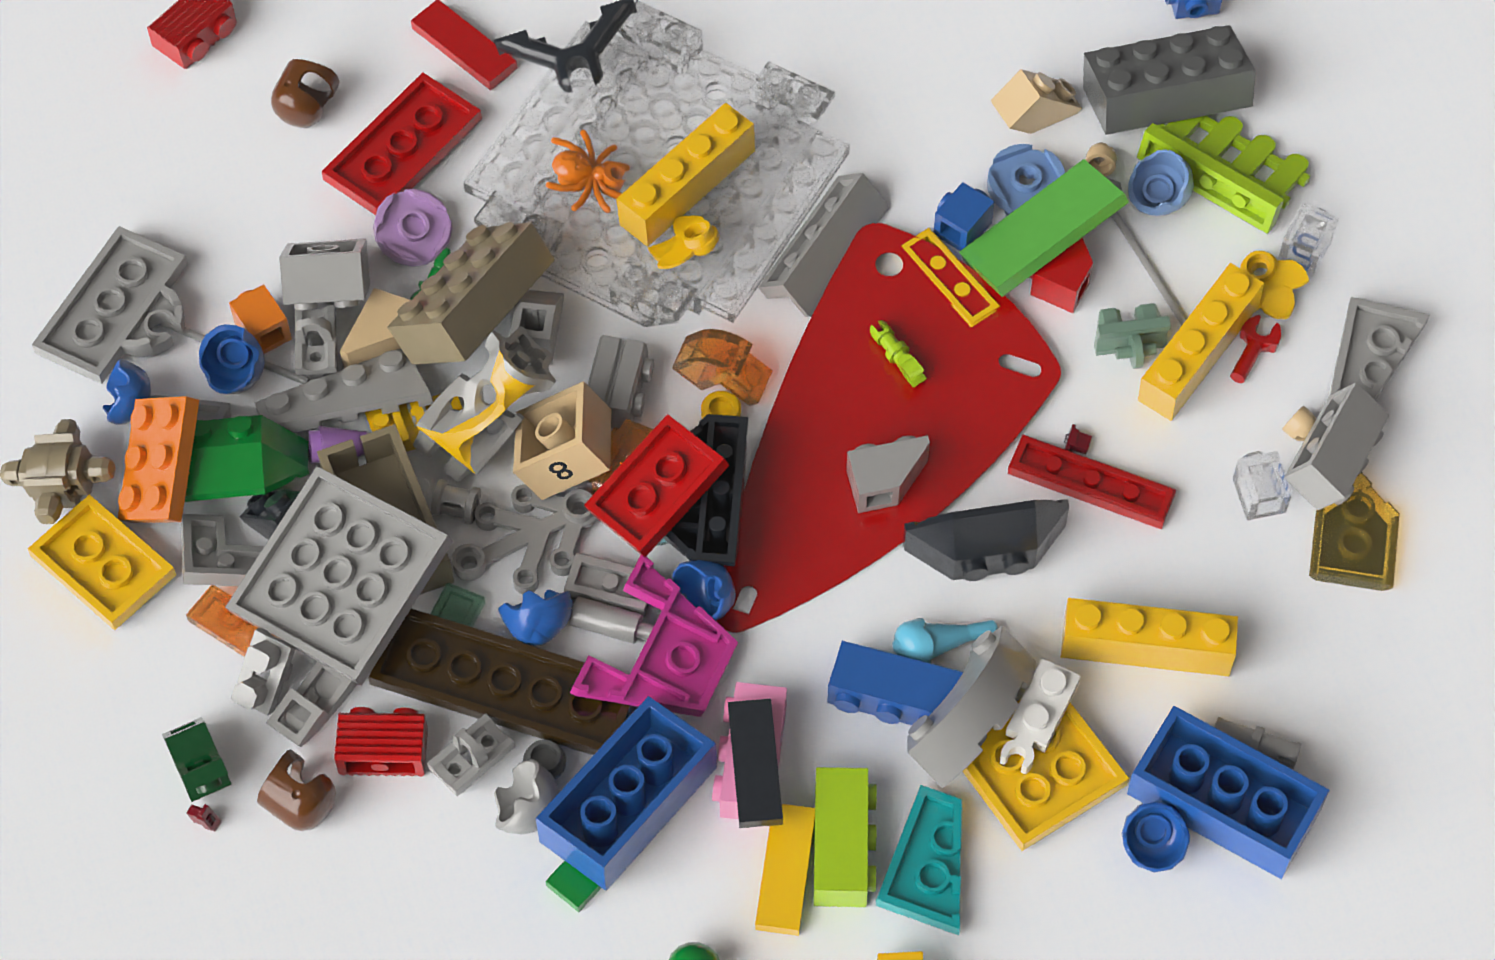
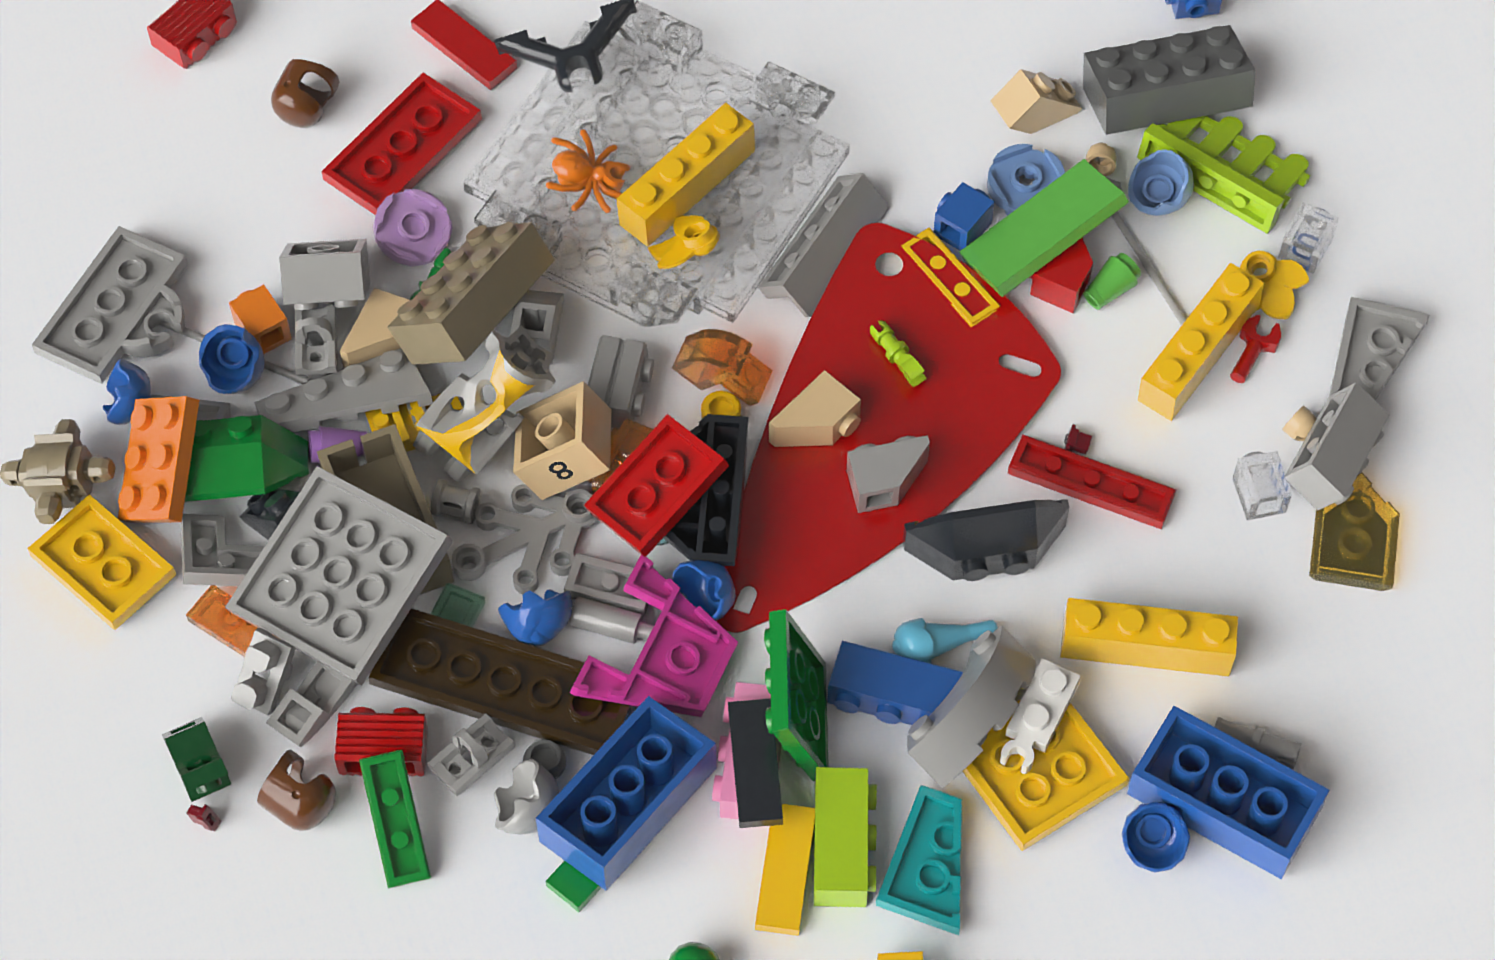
(395, 819): none -> green tile
(797, 693): none -> green plate
(817, 415): none -> tan slope
(1113, 280): none -> bright green cone
(1134, 337): sand green hips -> none

